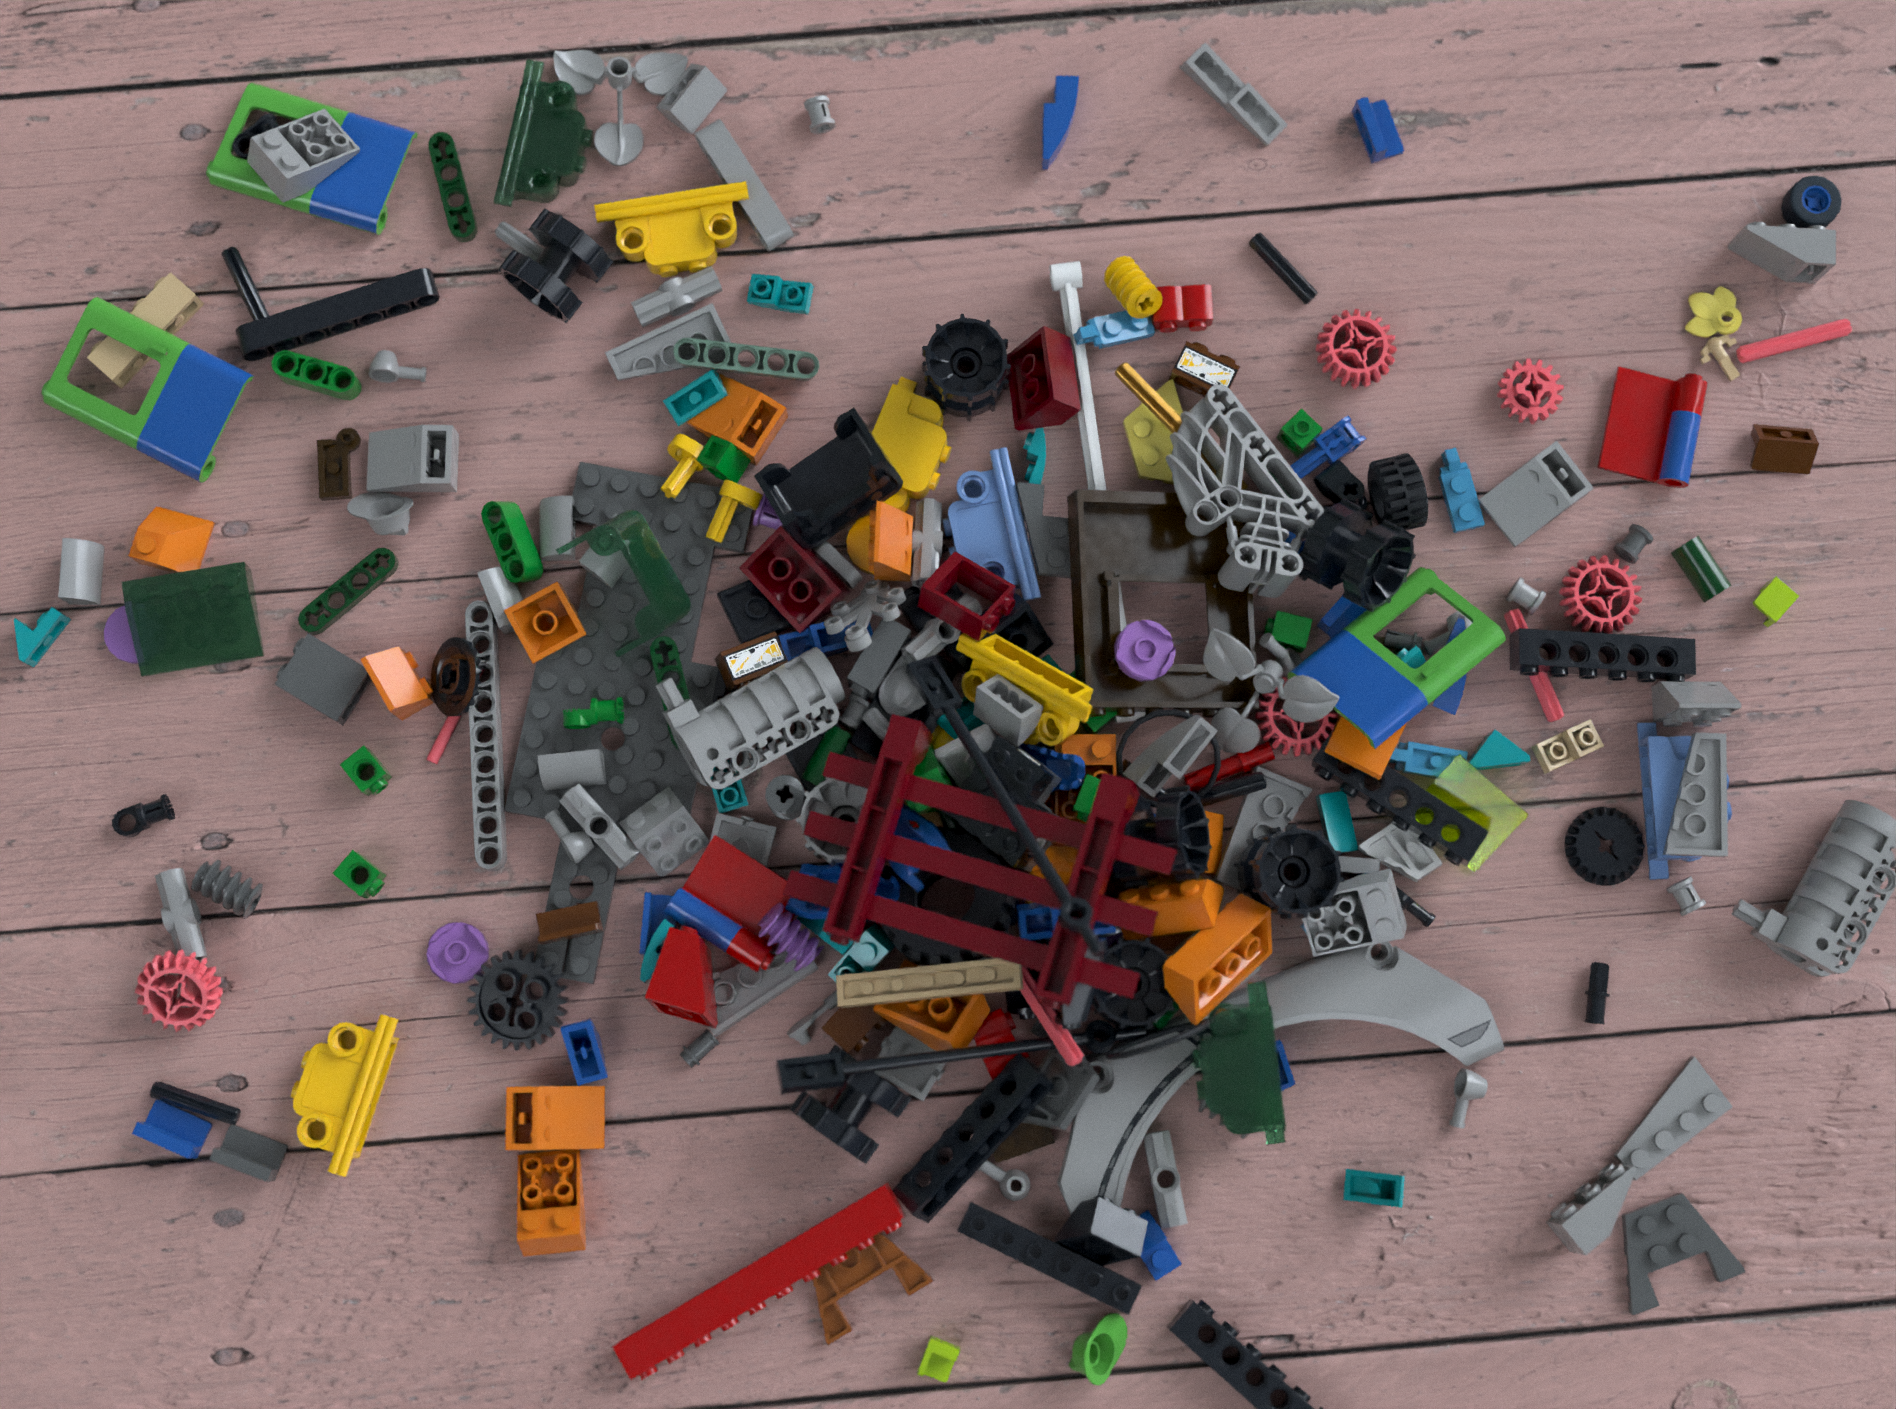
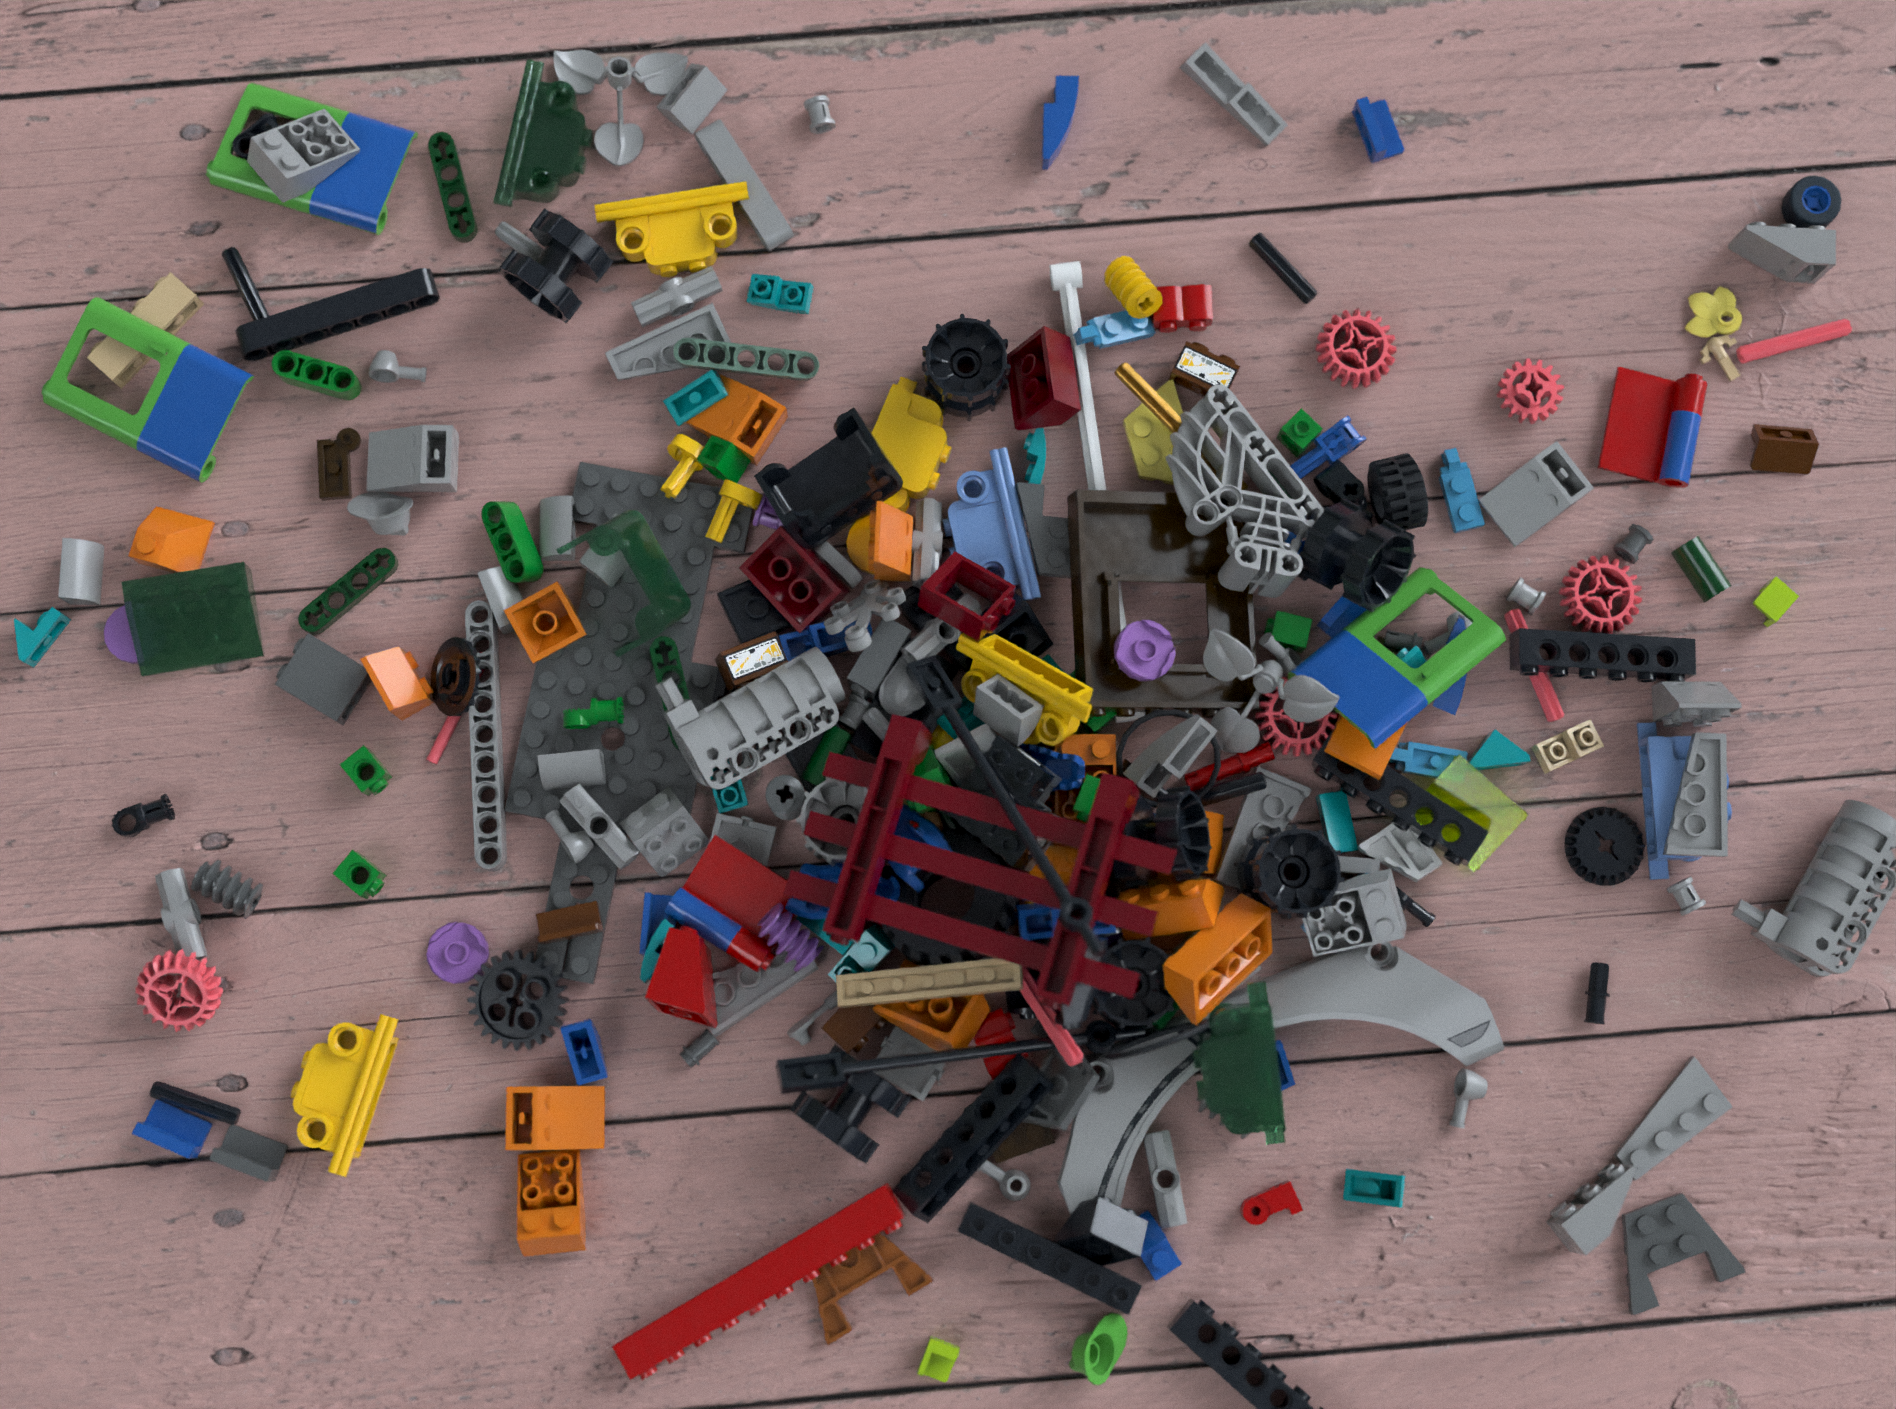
(1270, 1201): none -> red leg

